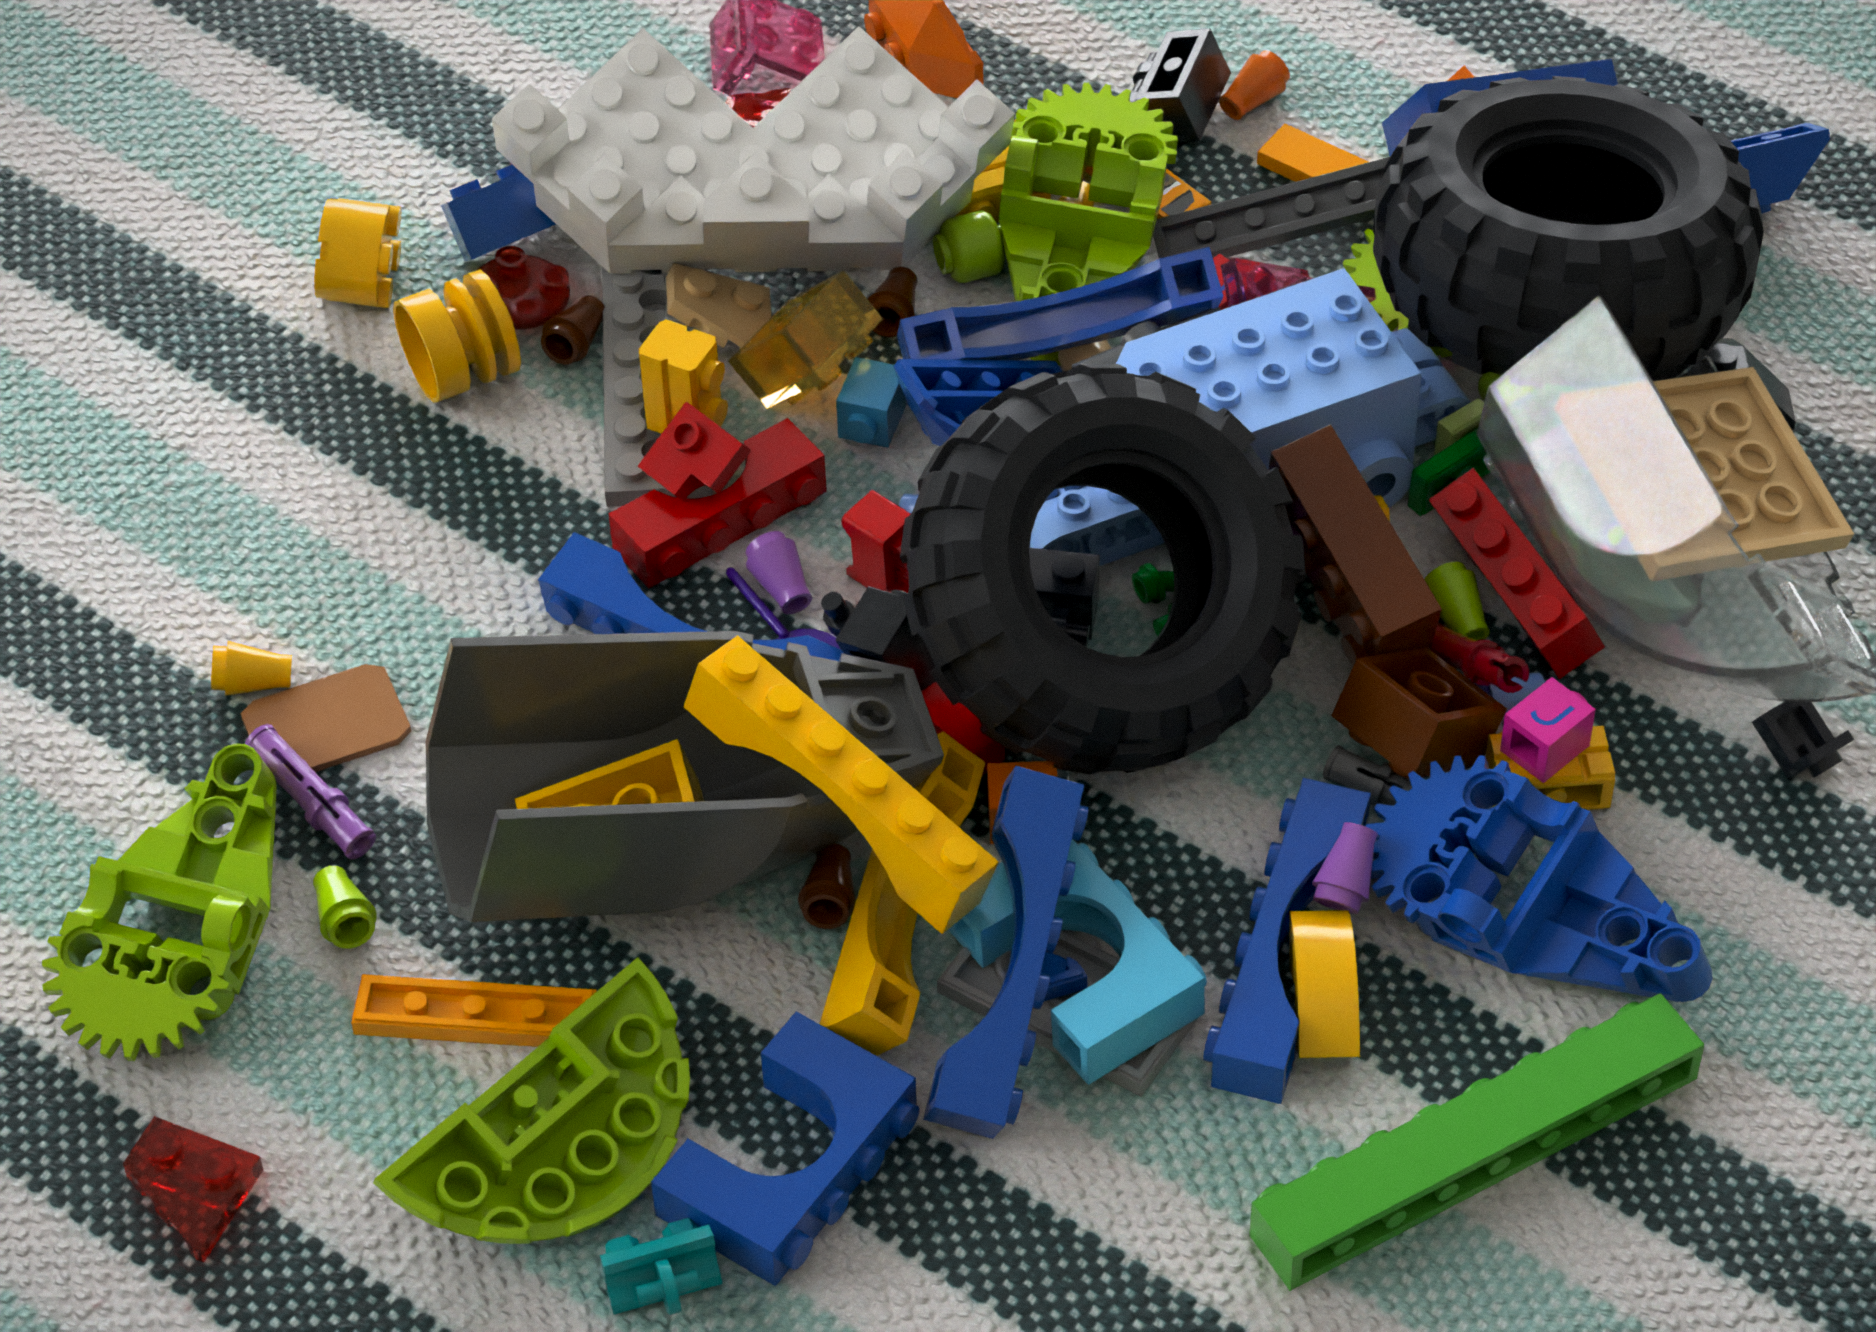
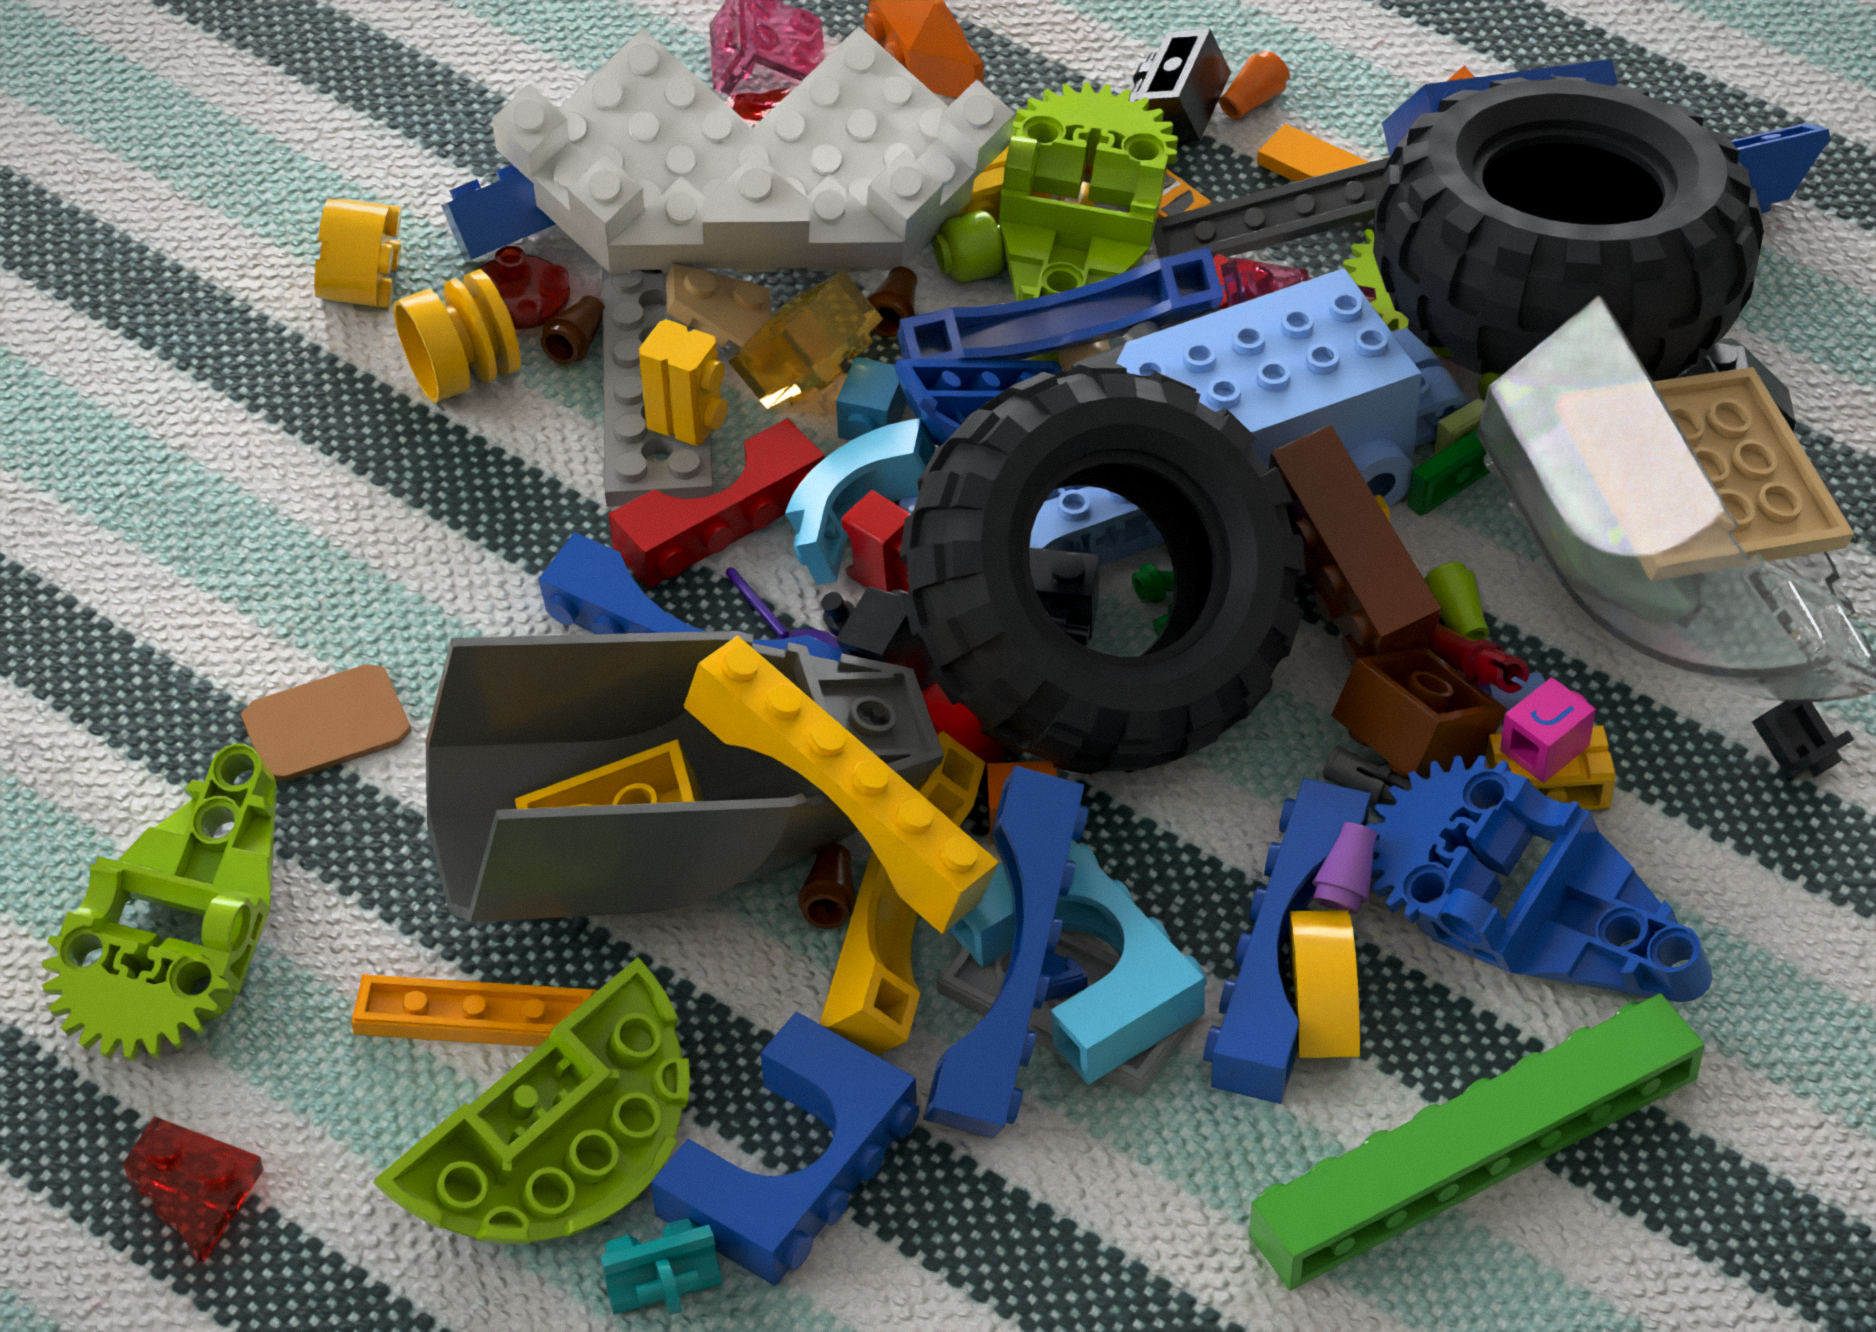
(248, 669): yellow cone -> none
(343, 910): lime cone -> none
(347, 828): medium lavender pin -> none
(693, 454): red brick -> none
(778, 569): medium lavender cone -> none
(880, 461): none -> medium azure arch
(1517, 573): red arch -> none

